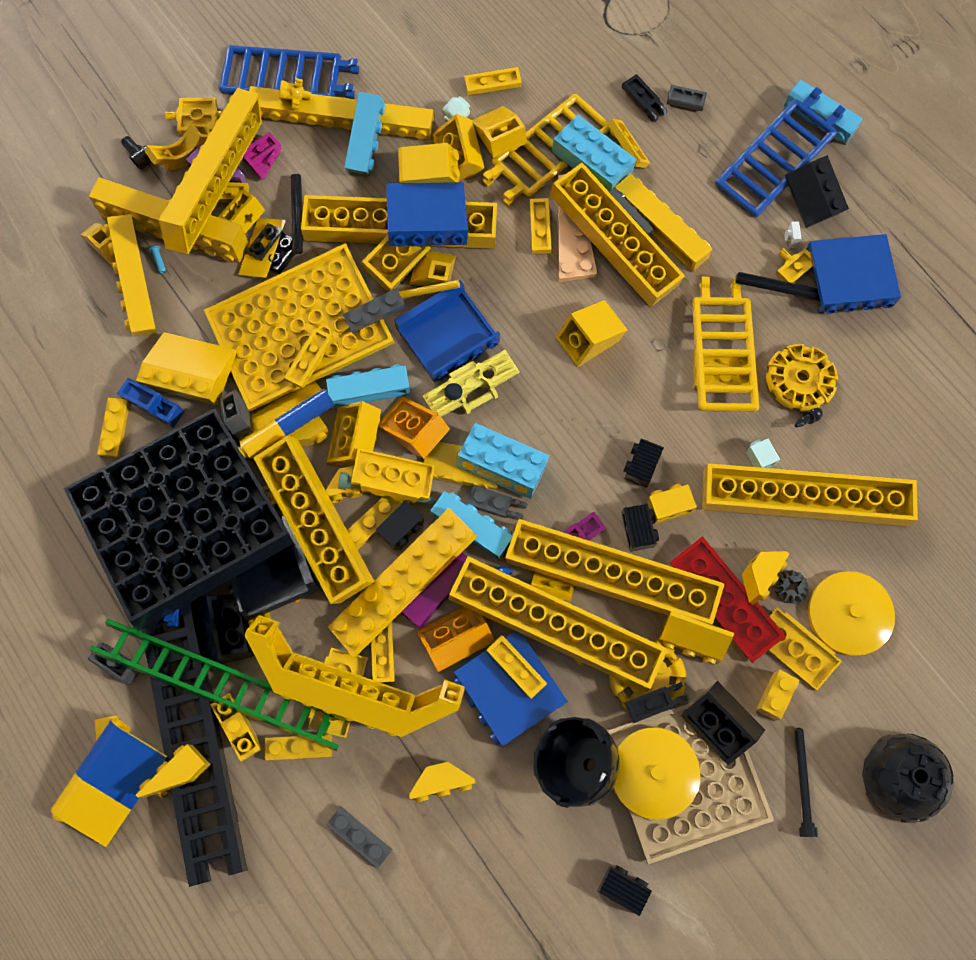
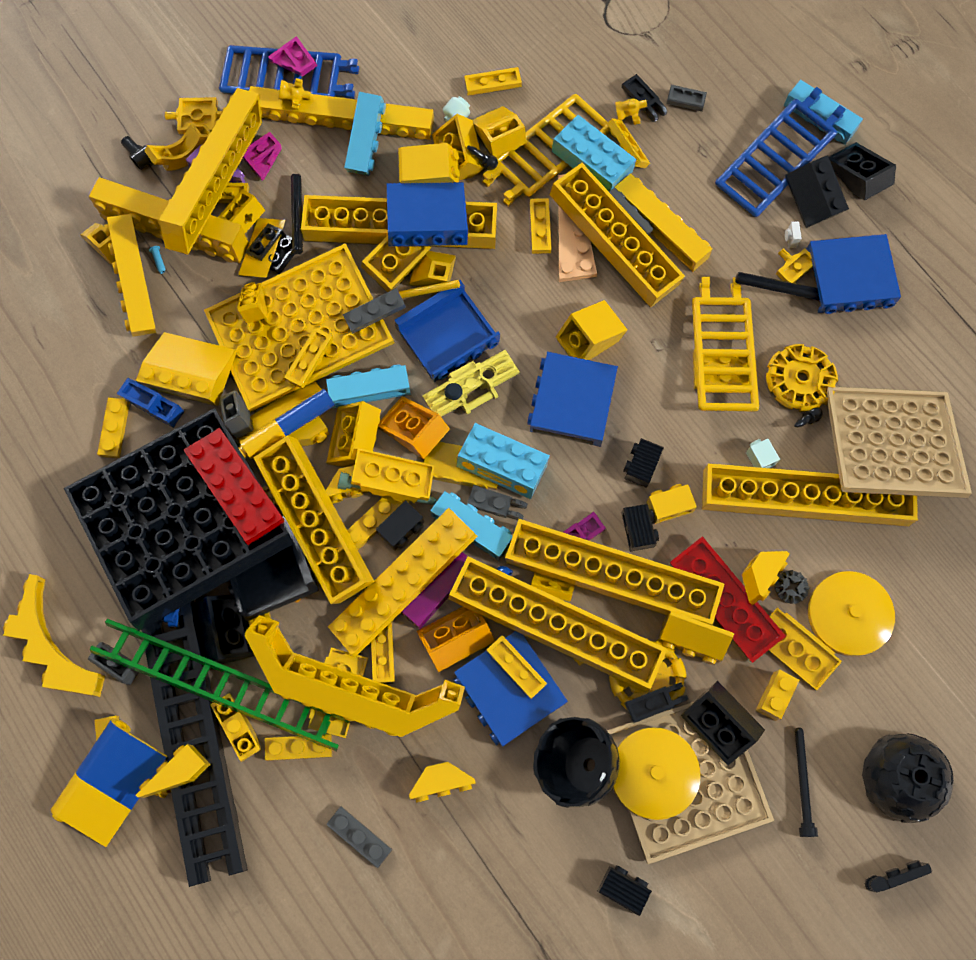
(40, 648): none -> yellow arch
(234, 486): none -> red plate
(252, 302): none -> yellow slope
(293, 57): none -> dark pink wing
(489, 161): none -> black bar
(573, 397): none -> blue panel
(630, 108): none -> yellow piece
(863, 170): none -> black slope
(896, 877): none -> black hinge
(897, 442): none -> tan plate

